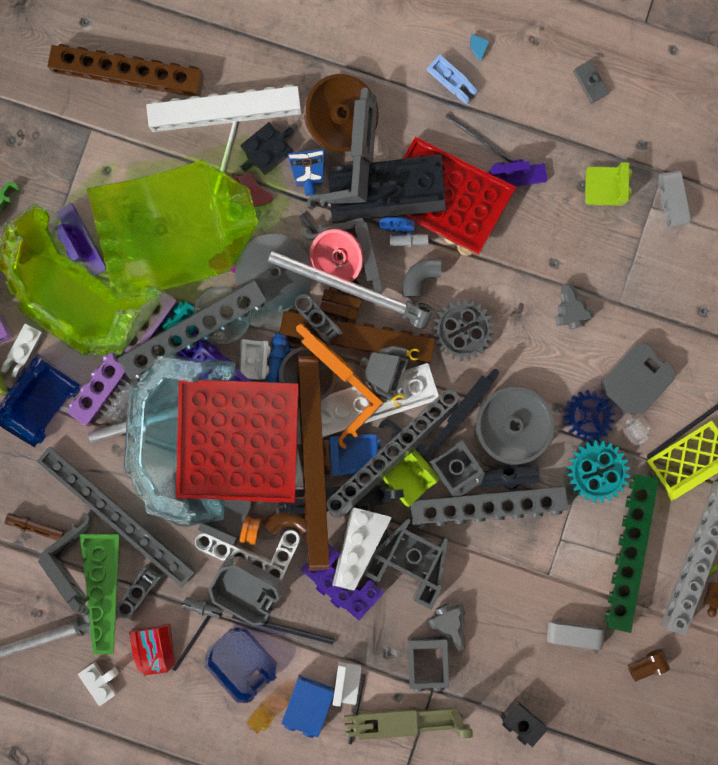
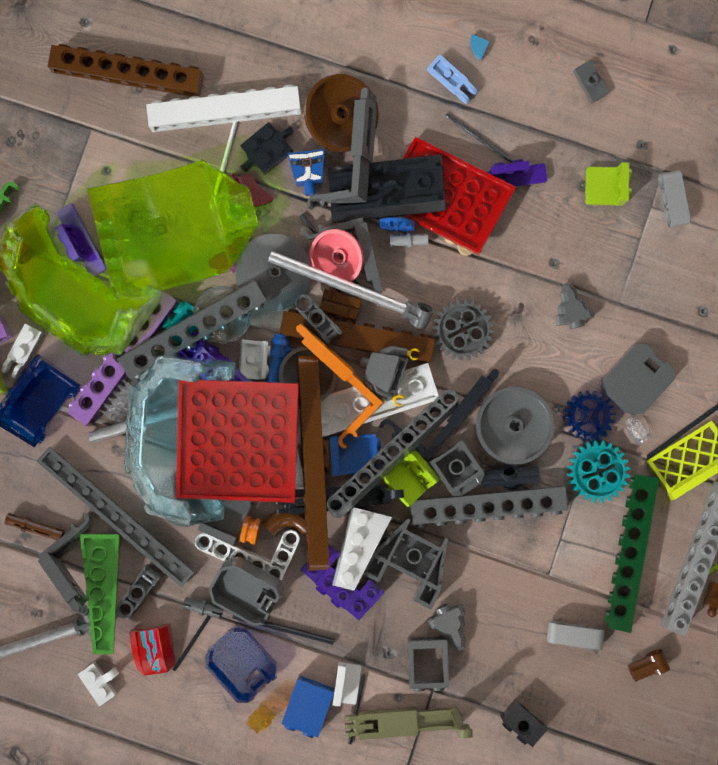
(418, 273): dark grey cylinder -> none

